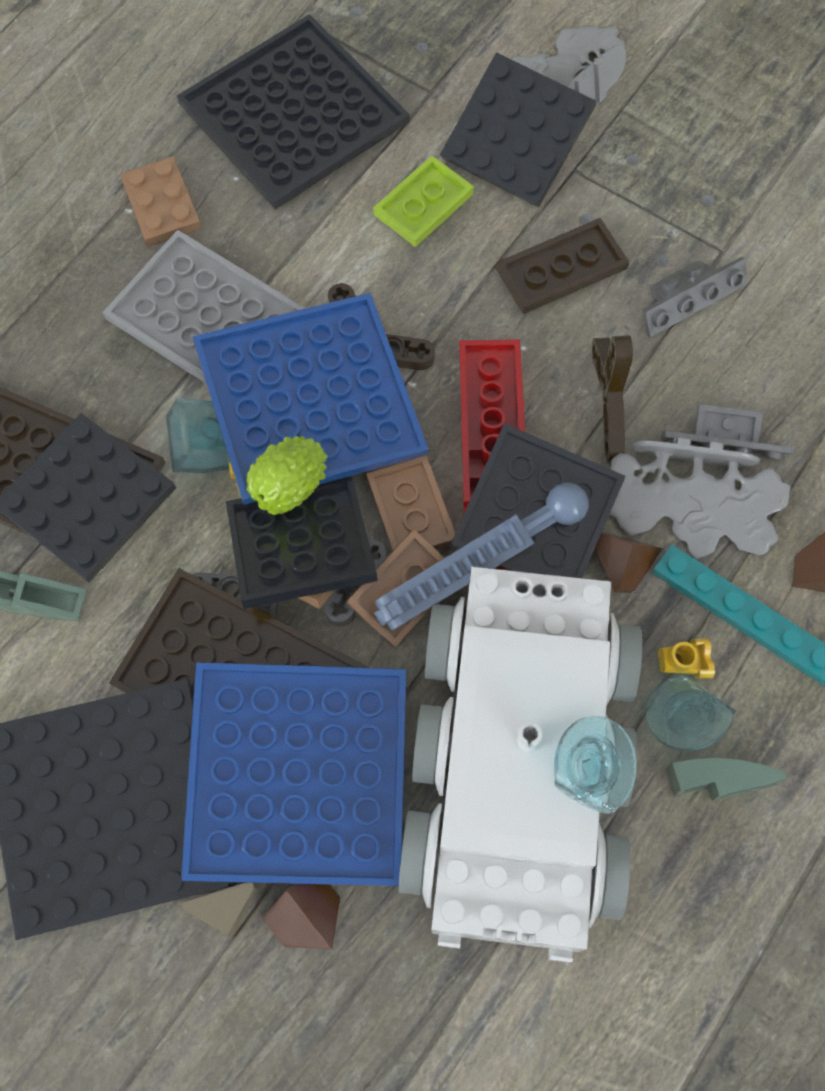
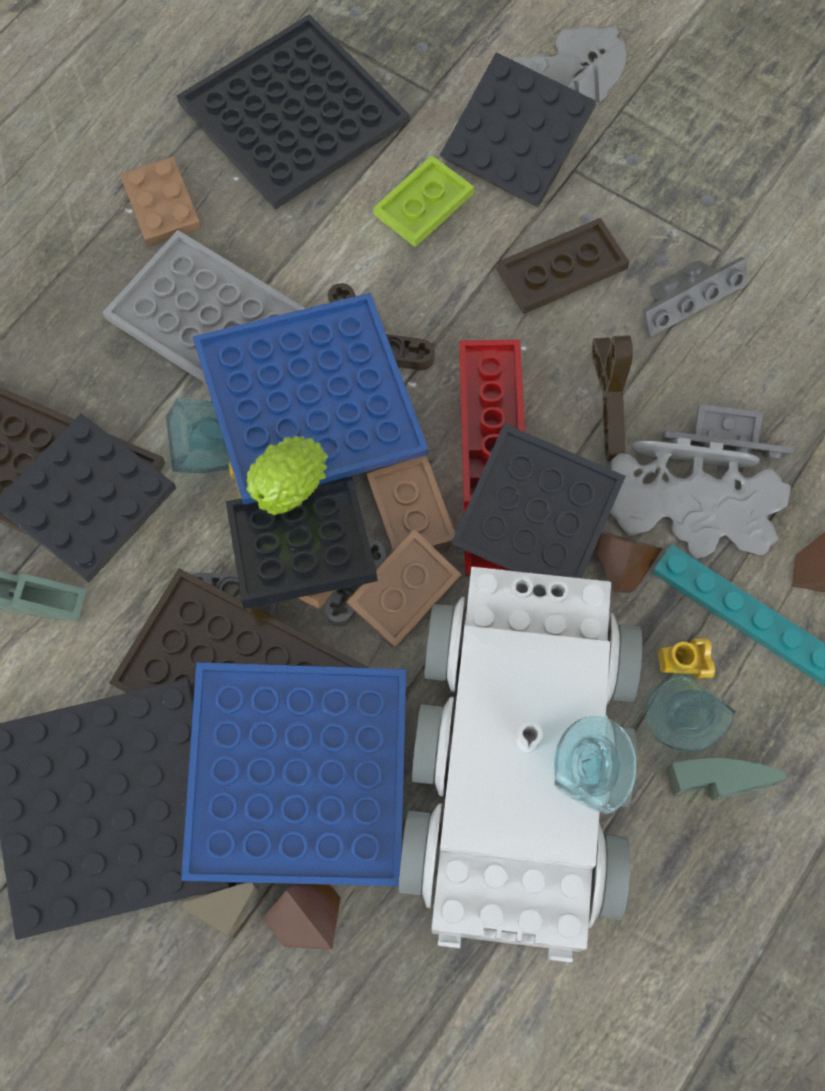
(564, 504): sand blue gear -> none

